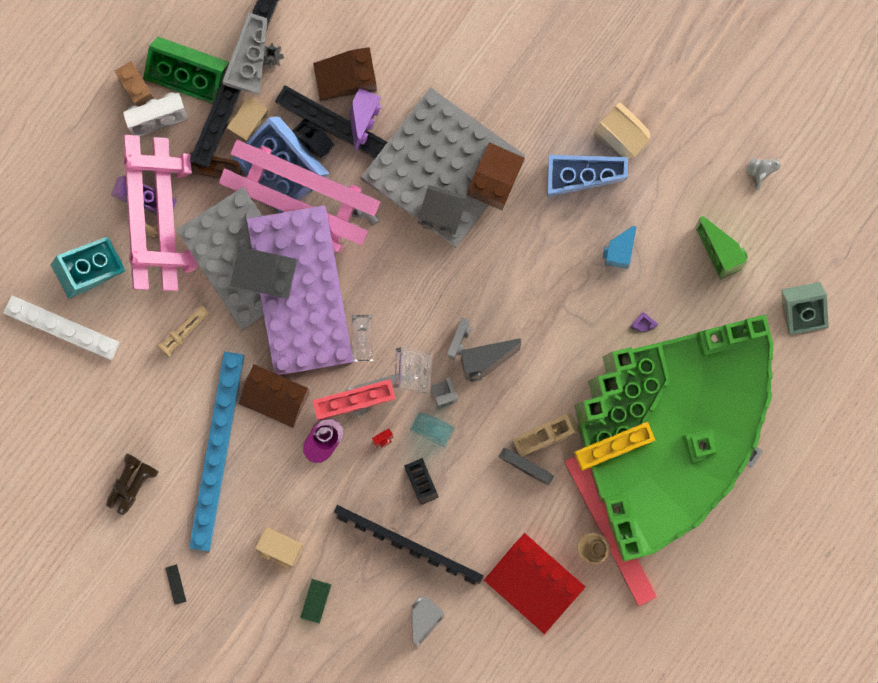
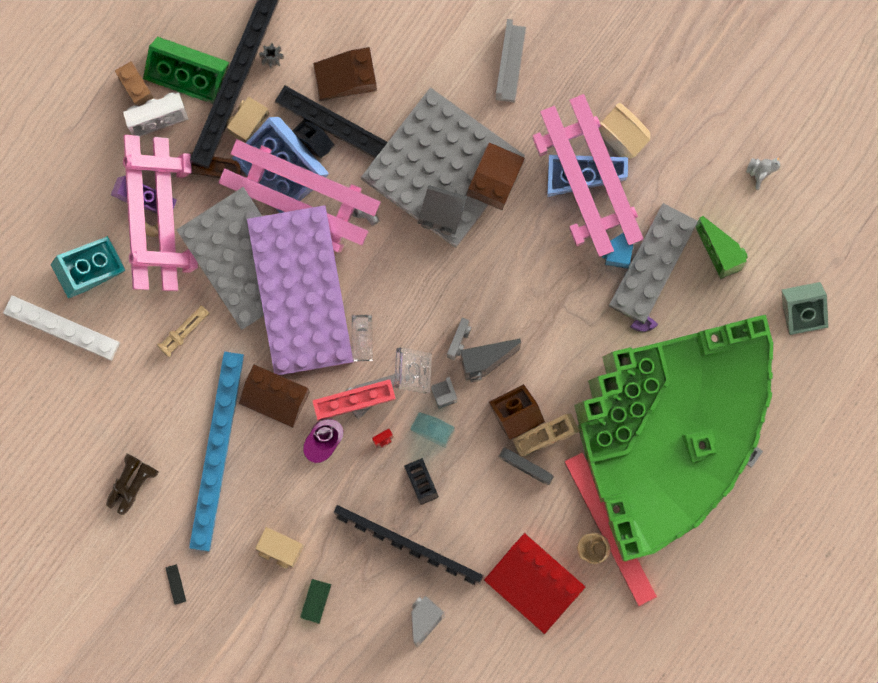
(248, 57): light grey wing -> none
(263, 272): dark grey slope -> none
(361, 115): medium lavender slope -> none
(510, 62): none -> light grey fence
(517, 412): none -> reddish brown slope
(559, 139): none -> bright pink fence
(614, 446): yellow tile -> none
(653, 263): none -> light grey plate

